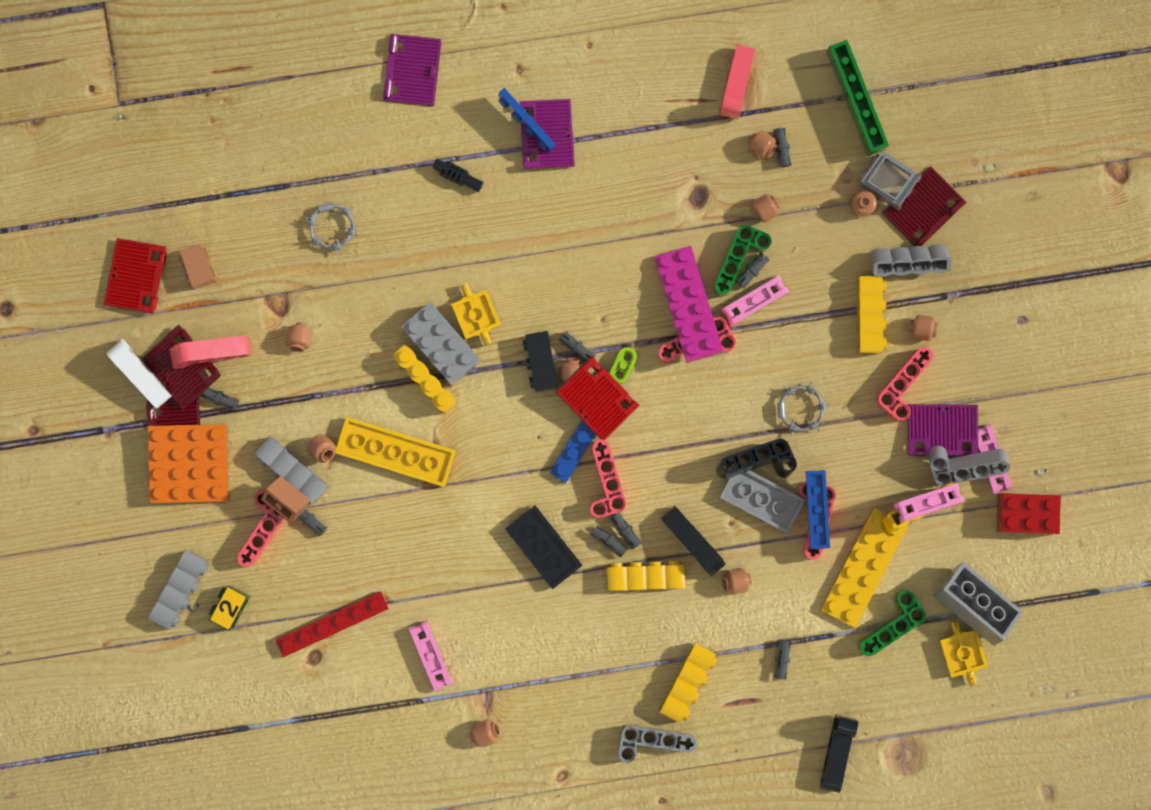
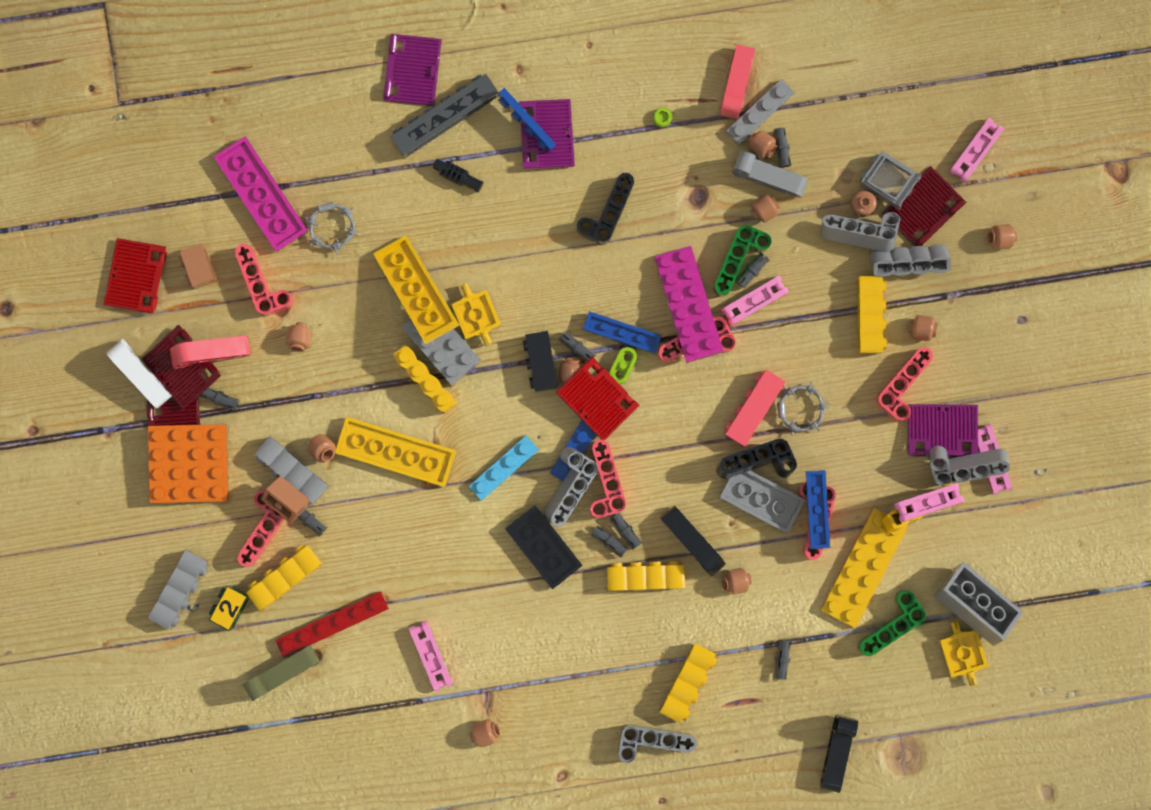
(258, 278): none -> coral beam
(260, 194): none -> dark pink plate
(281, 673): none -> olive beam
(284, 577): none -> yellow brick
(416, 289): none -> yellow plate
(445, 115): none -> dark grey brick
(503, 468): none -> medium azure plate
(567, 487): none -> light grey beam
(610, 207): none -> black beam
(622, 332): none -> blue plate
(662, 117): none -> lime tile
(755, 407): none -> coral brick
(760, 112): none -> light grey plate
(769, 175): none -> light grey beam
(857, 98): green brick -> none
(862, 233): none -> light grey beam
(976, 149): none -> bright pink plate
(1001, 236): none -> nougat head
(1028, 513): red brick -> none

